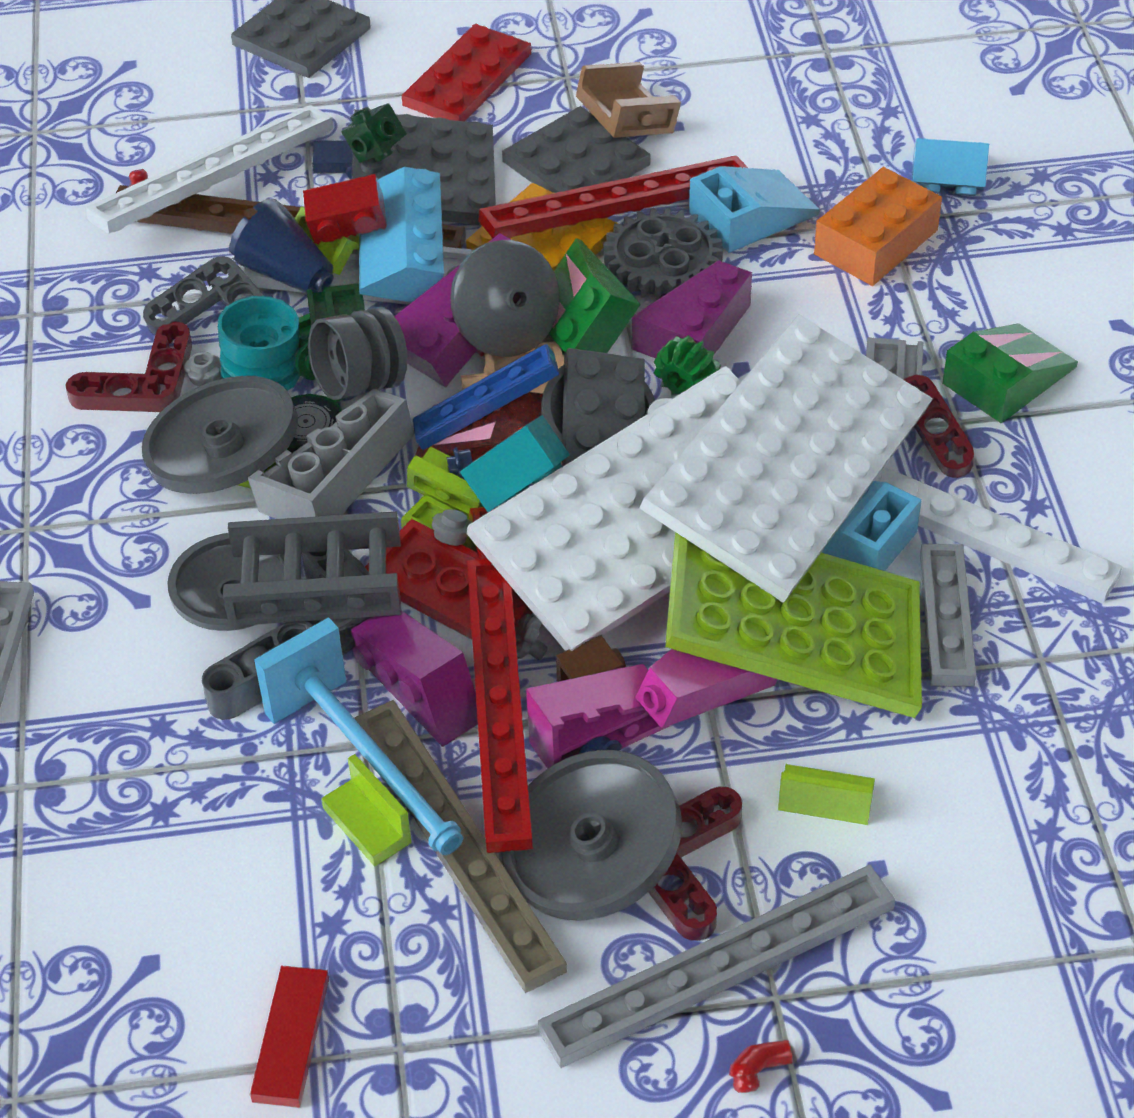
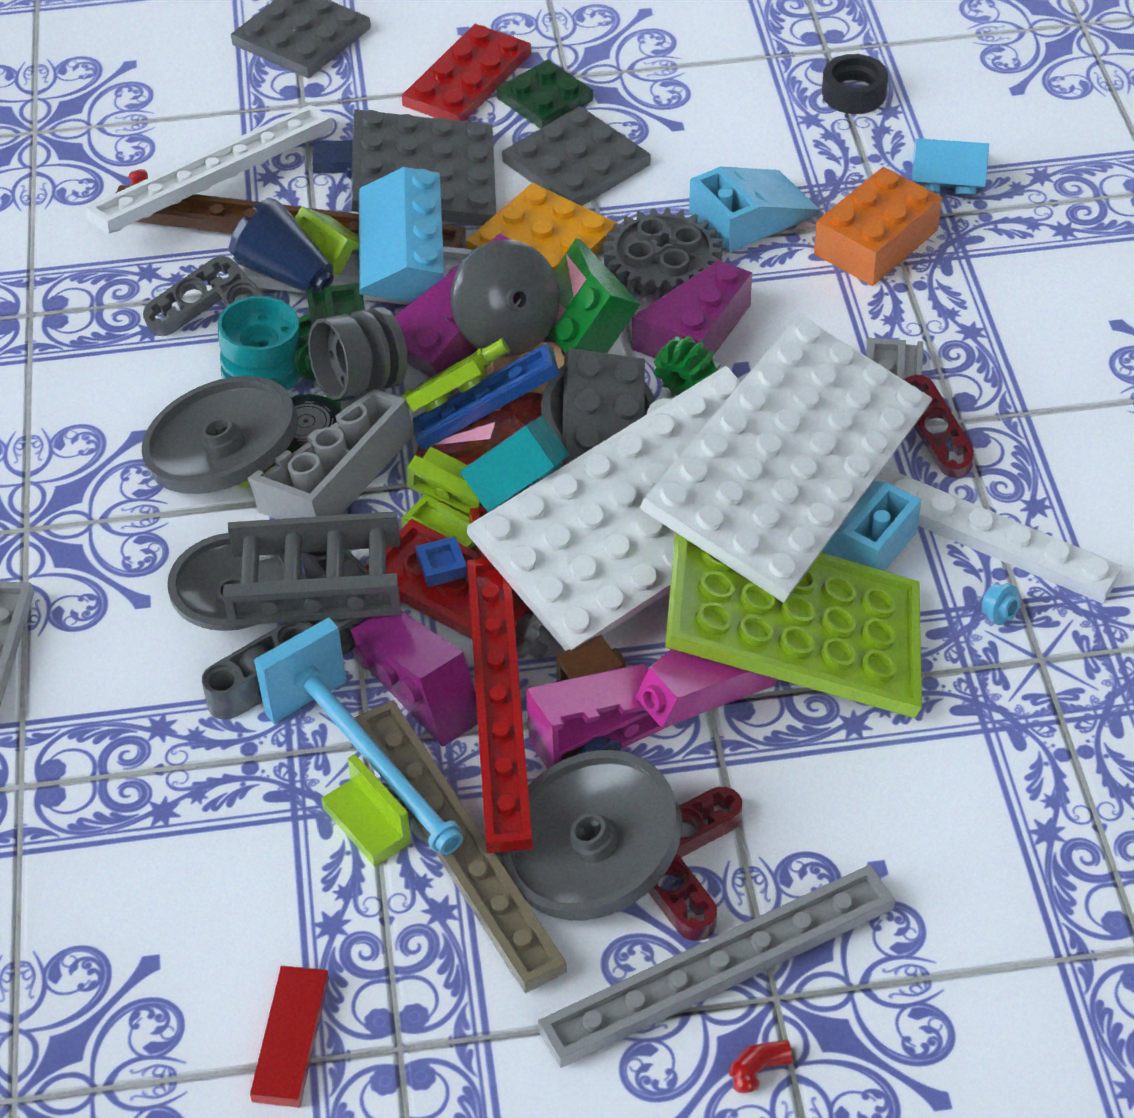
(145, 387): dark red beam -> none
(203, 368): light grey plate -> none
(344, 209): red brick -> none
(373, 132): dark green brick -> none
(441, 561): none -> blue plate
(451, 527): light grey plate -> none
(459, 461): dark blue plate -> none
(462, 374): none -> lime plate
(544, 93): none -> dark green plate
(596, 200): red plate -> none
(622, 103): medium nougat panel -> none
(826, 794): lime panel -> none
(857, 99): none -> black tyre
(947, 615): light grey plate -> none
(1001, 603): none -> medium azure plate
(1004, 369): green slope -> none

